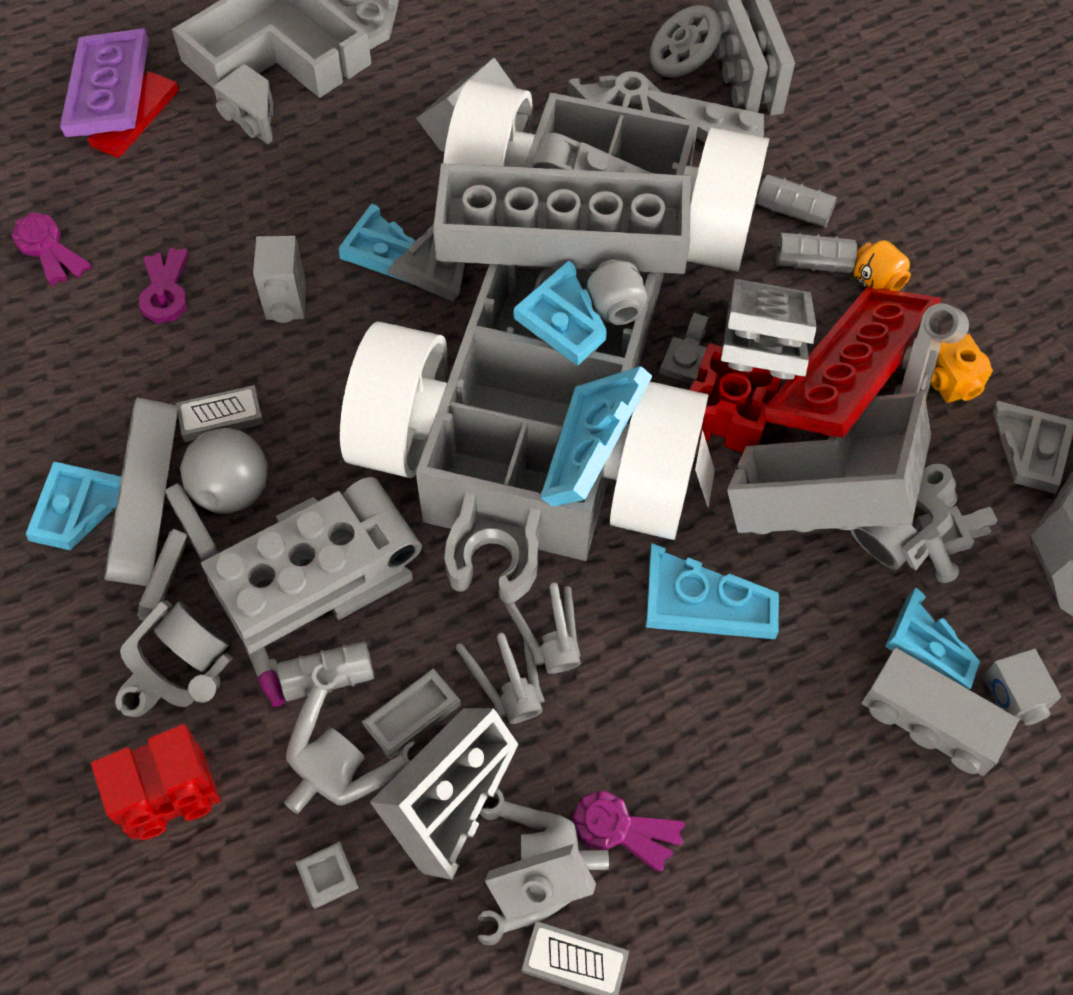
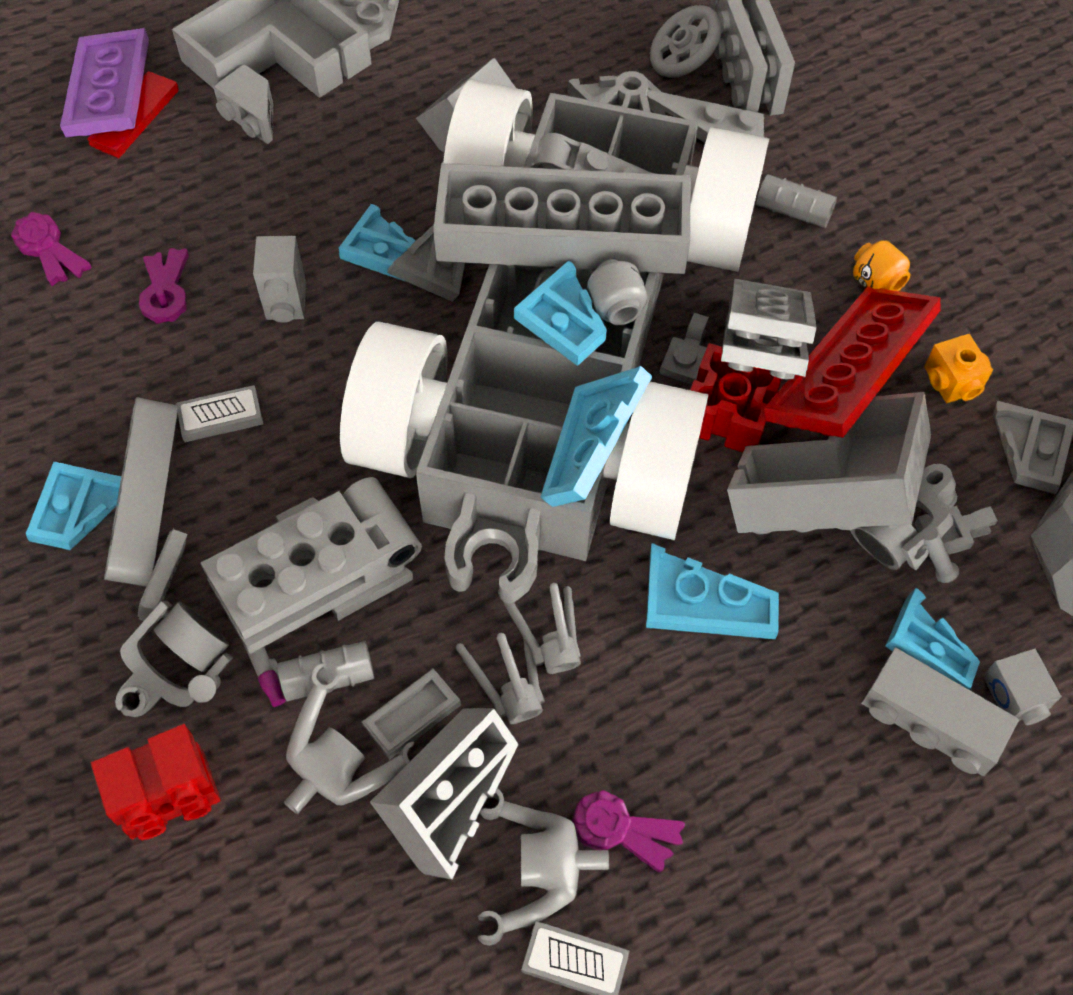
(191, 522): light grey tile -> none
(224, 471): light grey piece -> none
(326, 875): light grey tile -> none
(540, 882): light grey plate -> none
(705, 469): white sticker -> none
(816, 252): light grey axle -> none
(922, 356): light grey plate -> none

